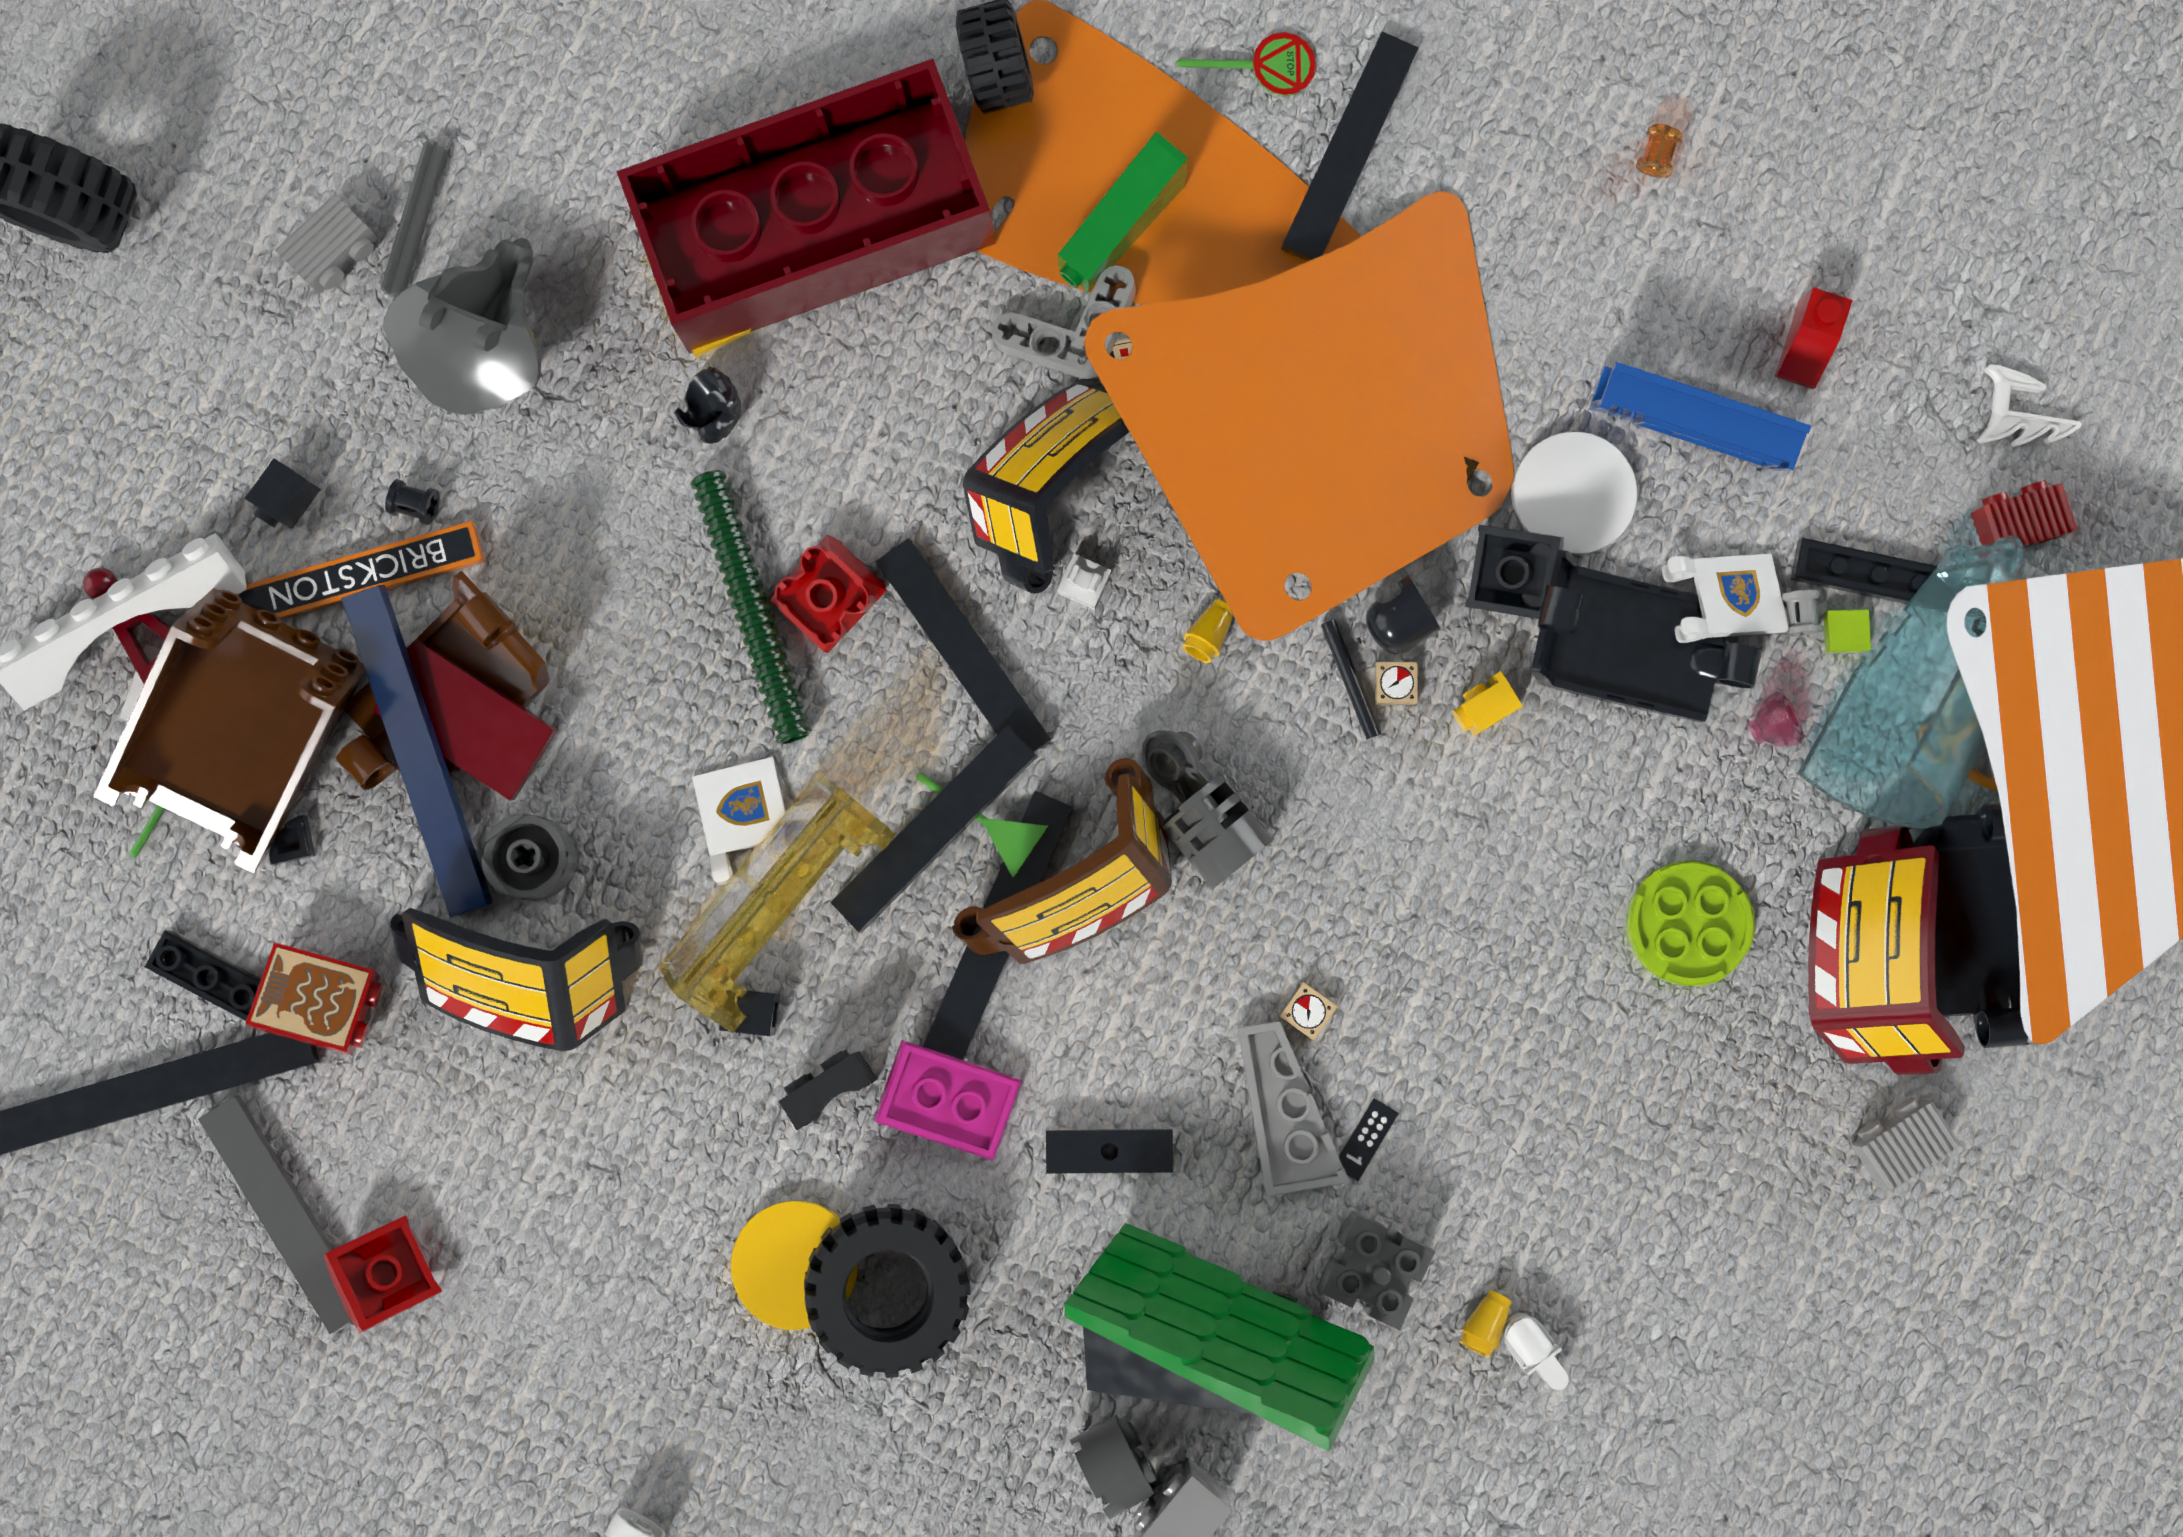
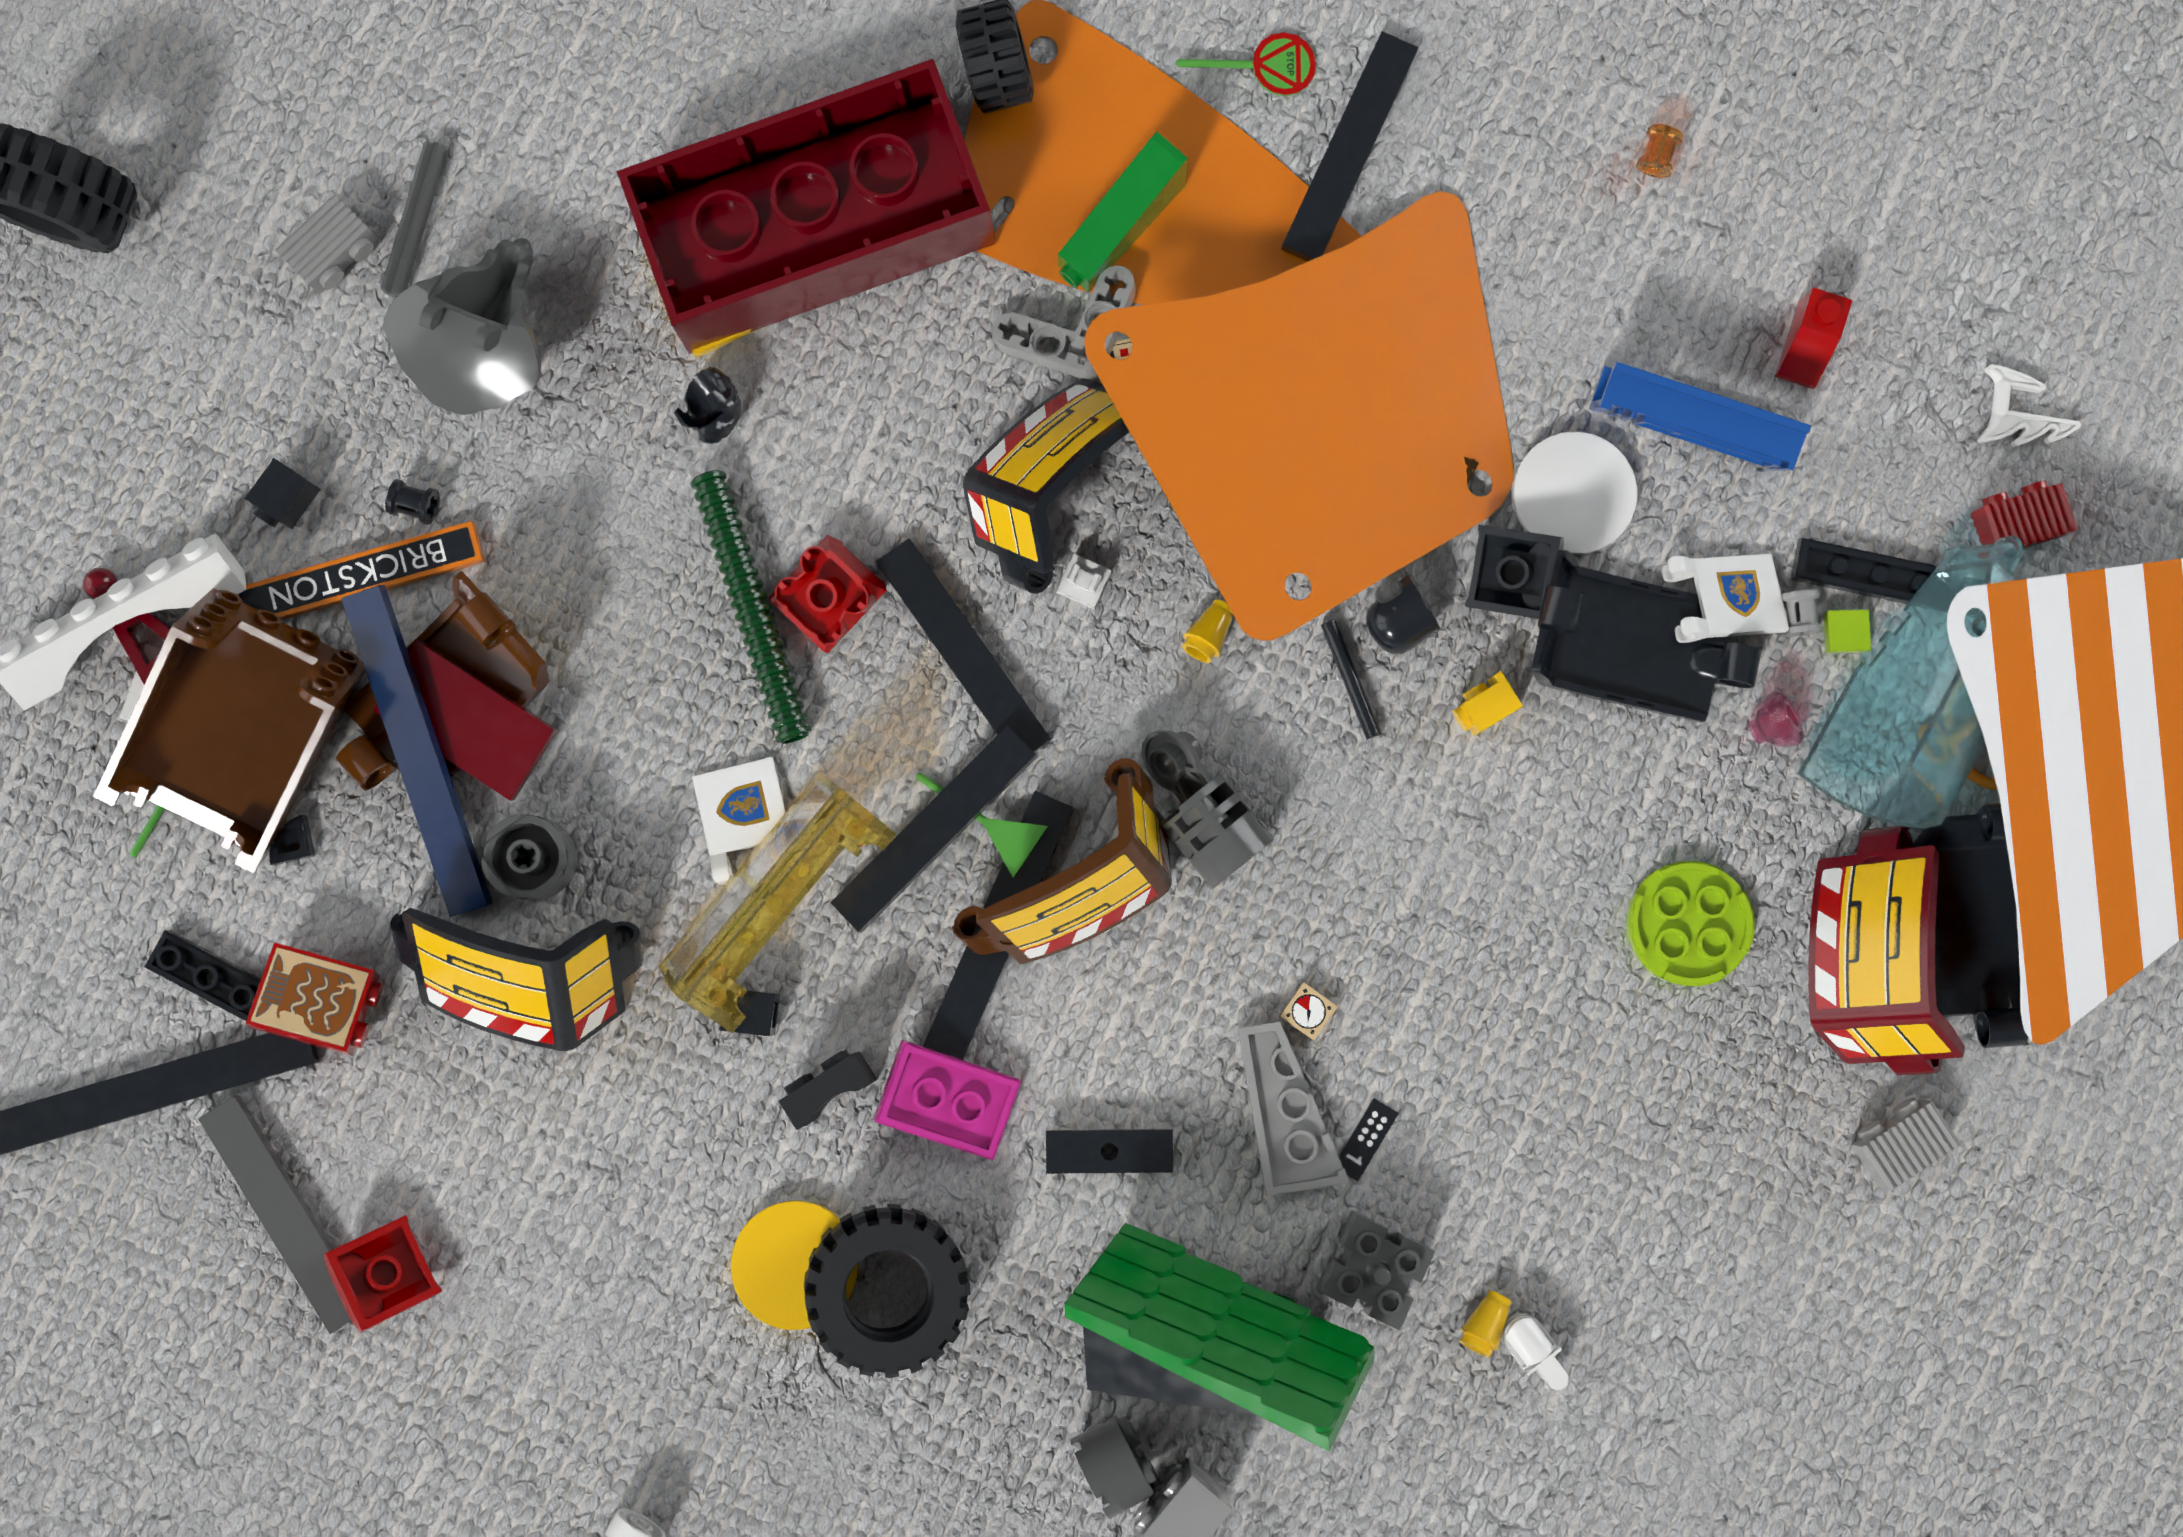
(1396, 683): tile -> none

